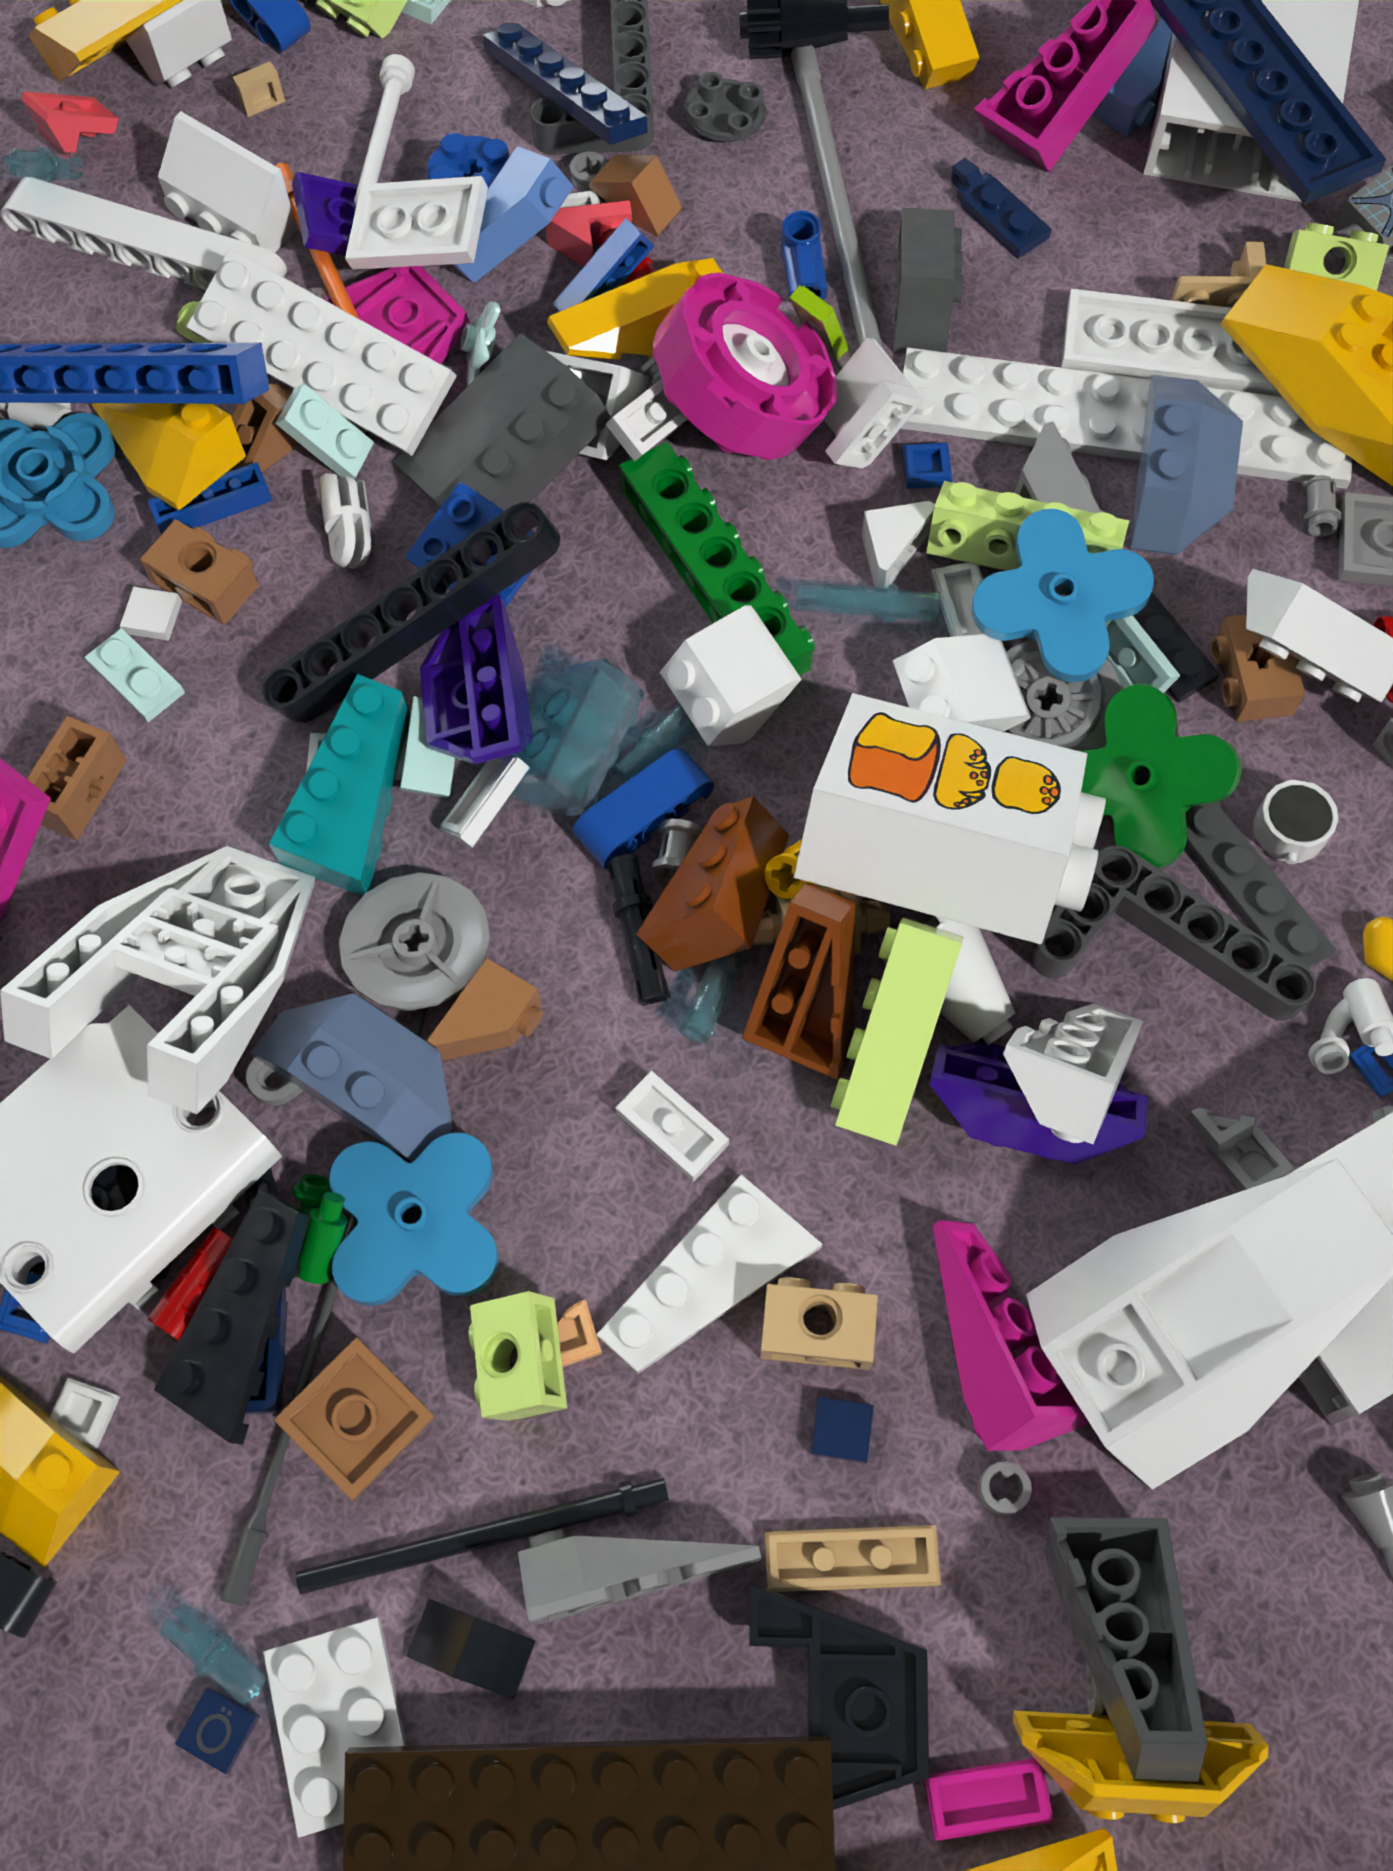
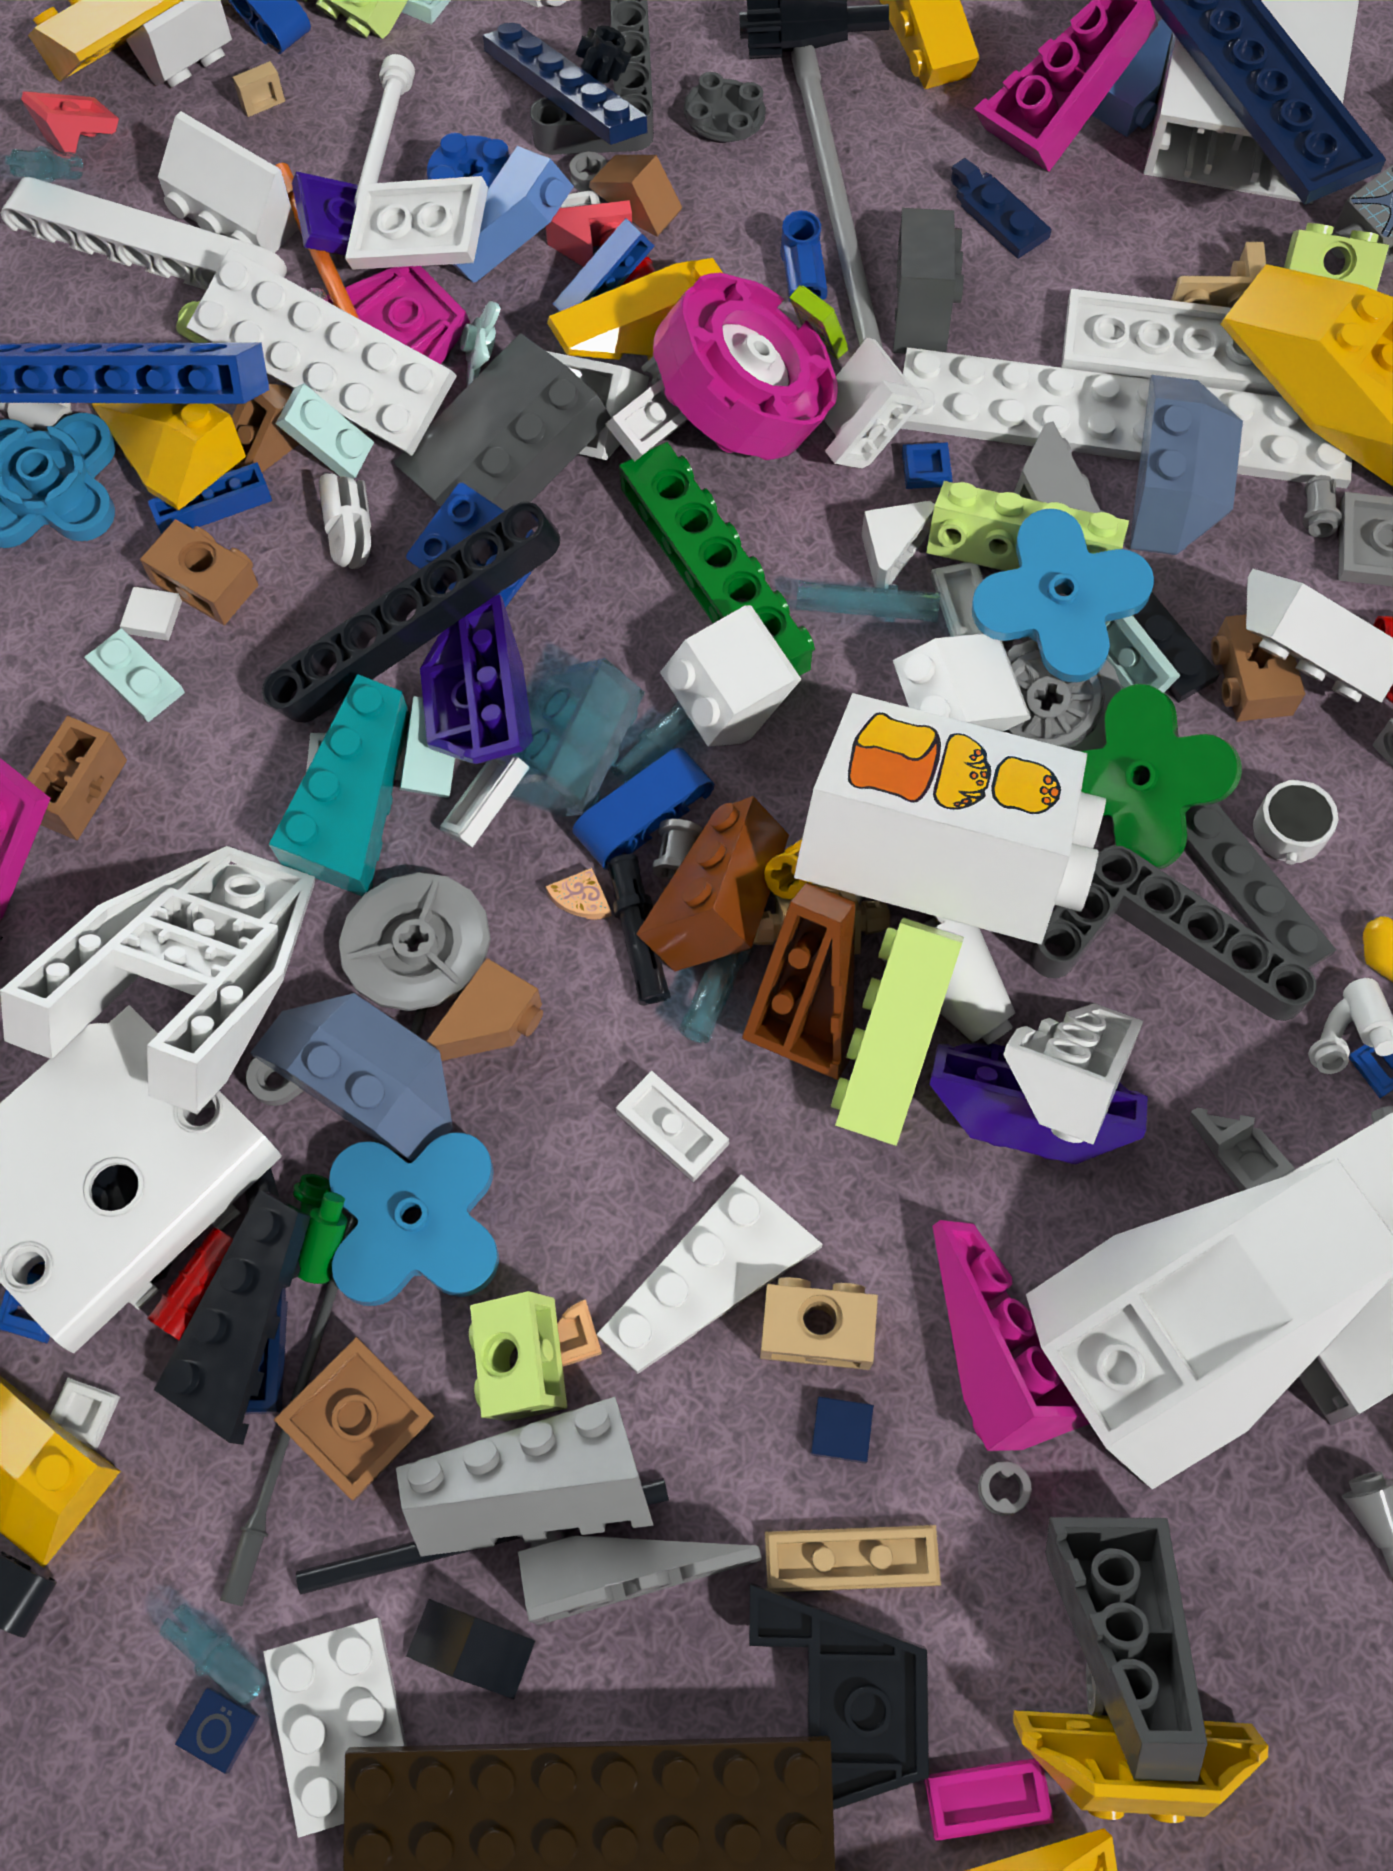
(526, 1483): none -> light grey wedge
(580, 896): none -> light nougat tile
(603, 53): none -> black gear

